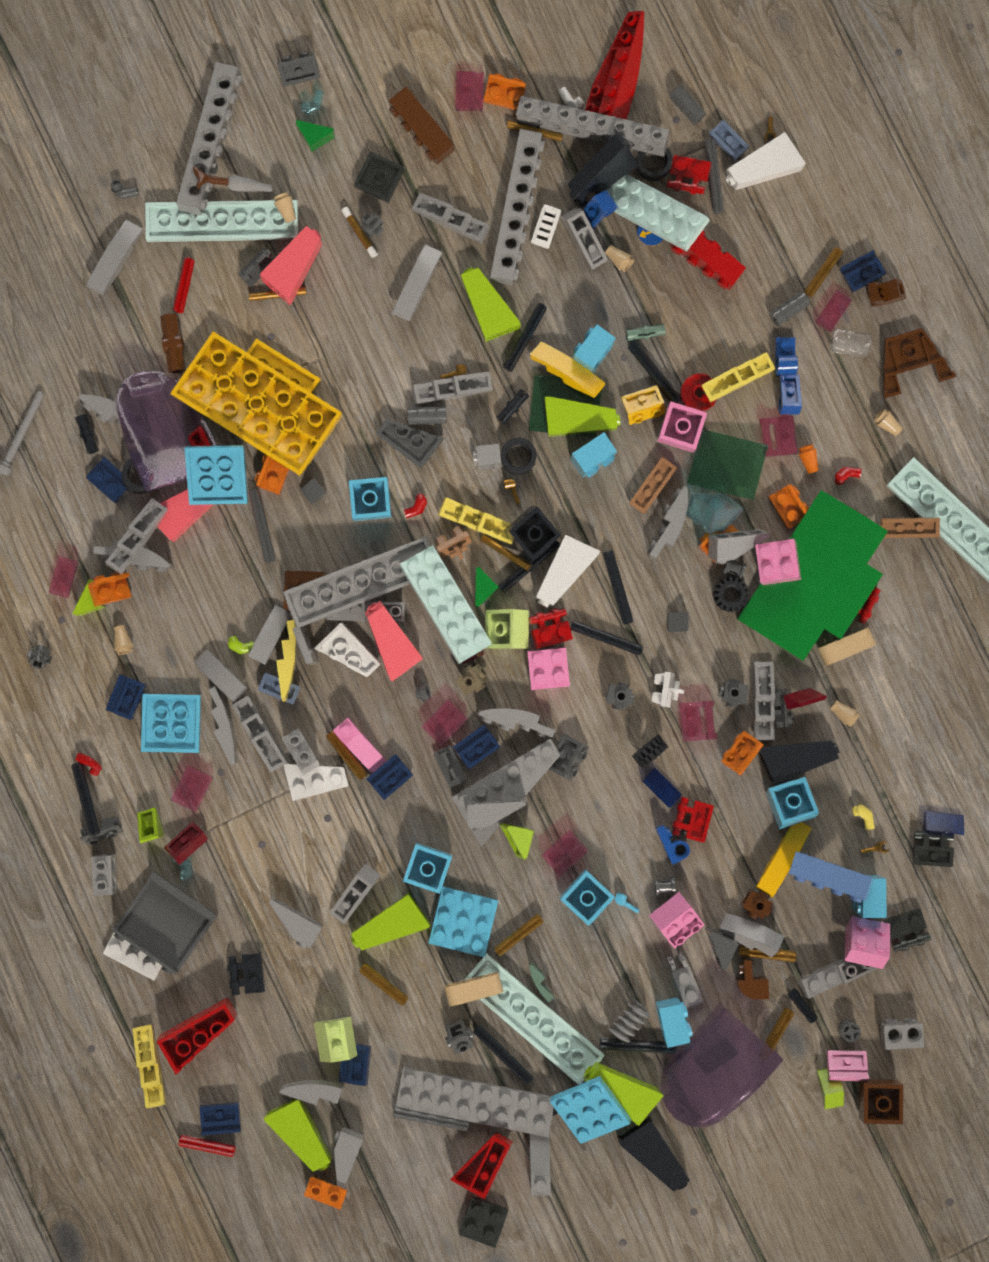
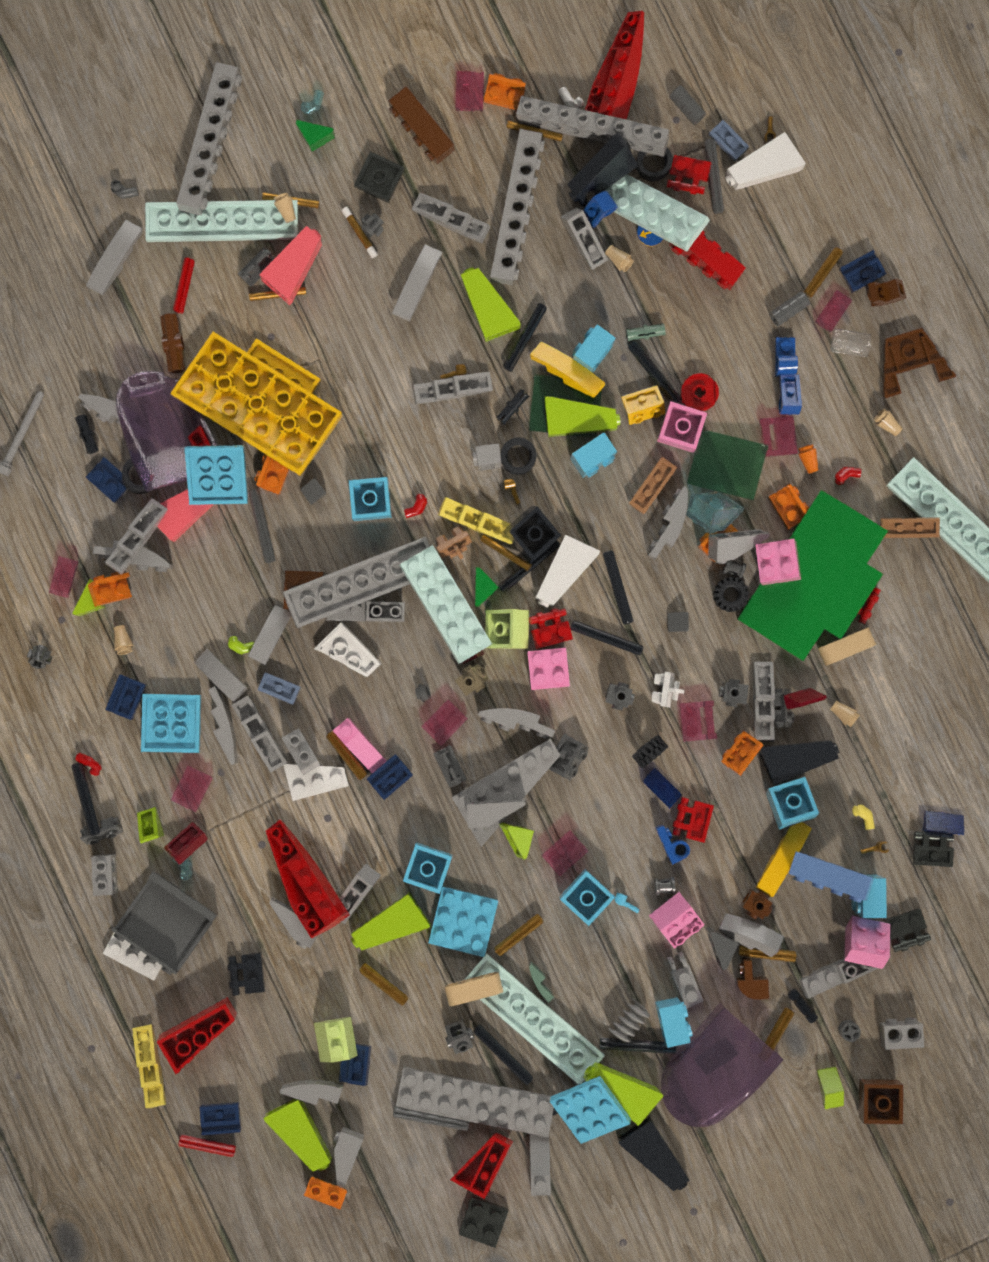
(233, 182): light grey piece -> none
(287, 665): light yellow slope -> none
(298, 69): dark grey bracket -> none
(301, 202): none -> pearl gold bar
(305, 645): light grey tile -> none
(305, 883): none -> red wedge
(393, 645): coral slope -> none
(410, 442): dark grey wing -> none
(427, 415): dark grey axle -> none
(476, 746): dark blue plate -> none
(552, 211): white slope -> none
(738, 377): light yellow slope -> none
(847, 1065): bright pink plate -> none

